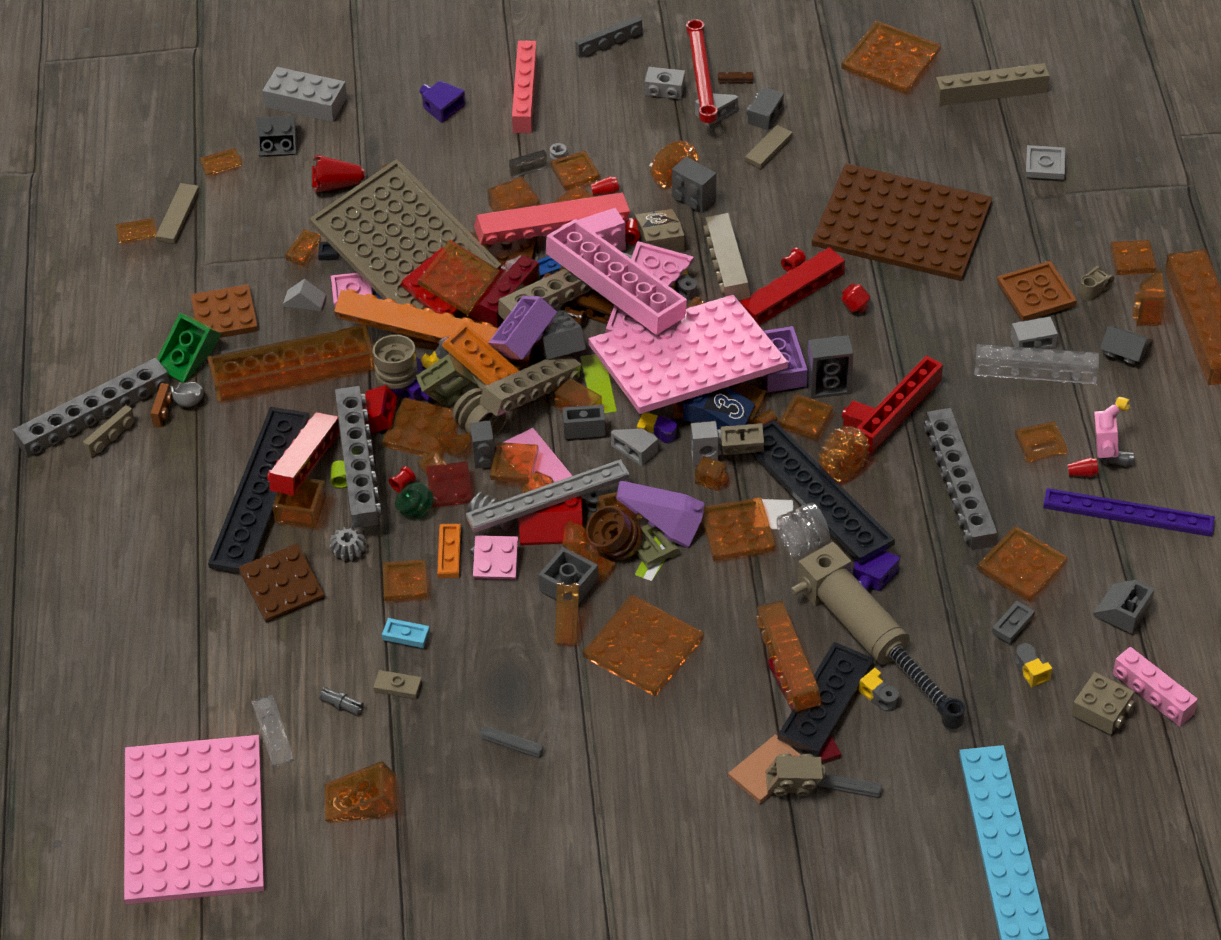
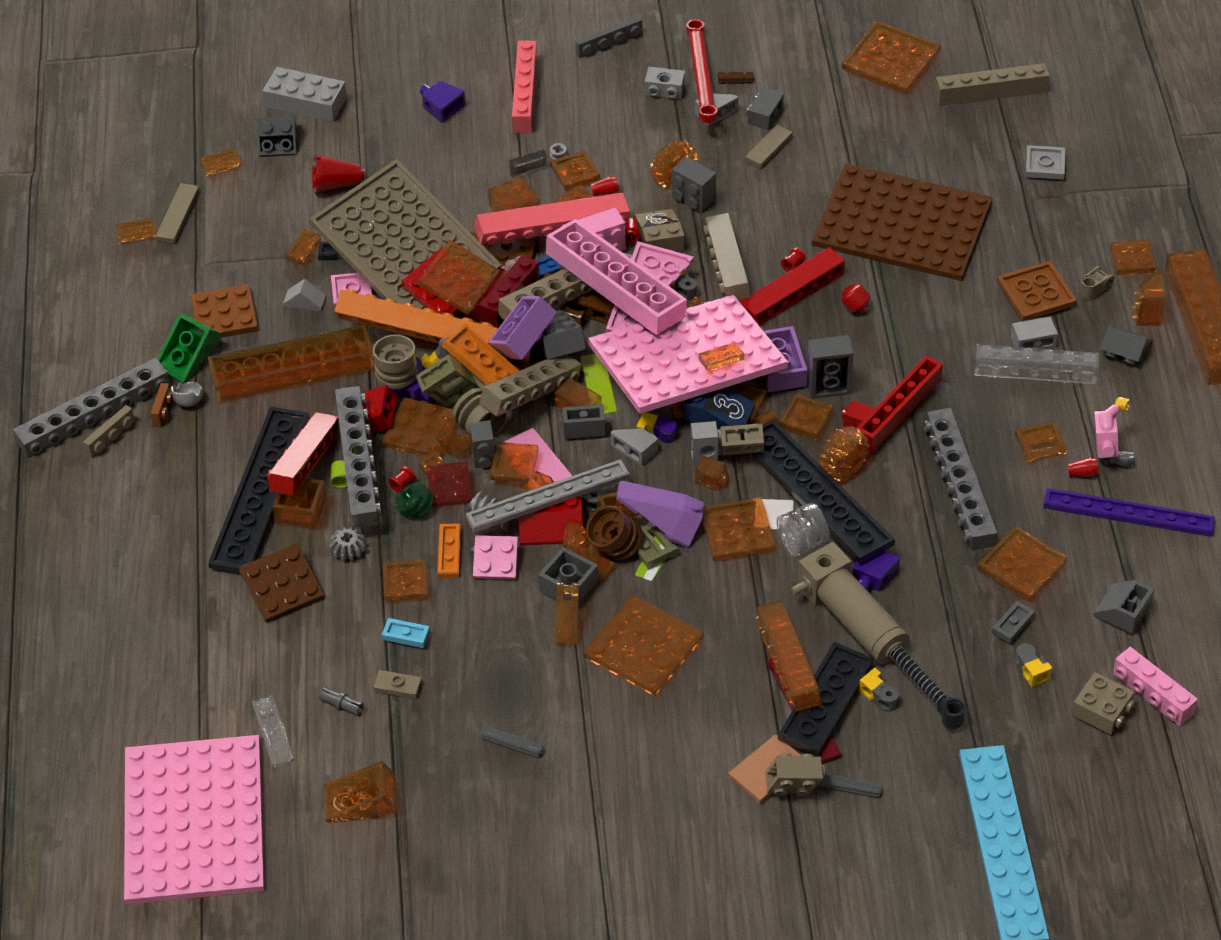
(721, 356): none -> clear orange plate

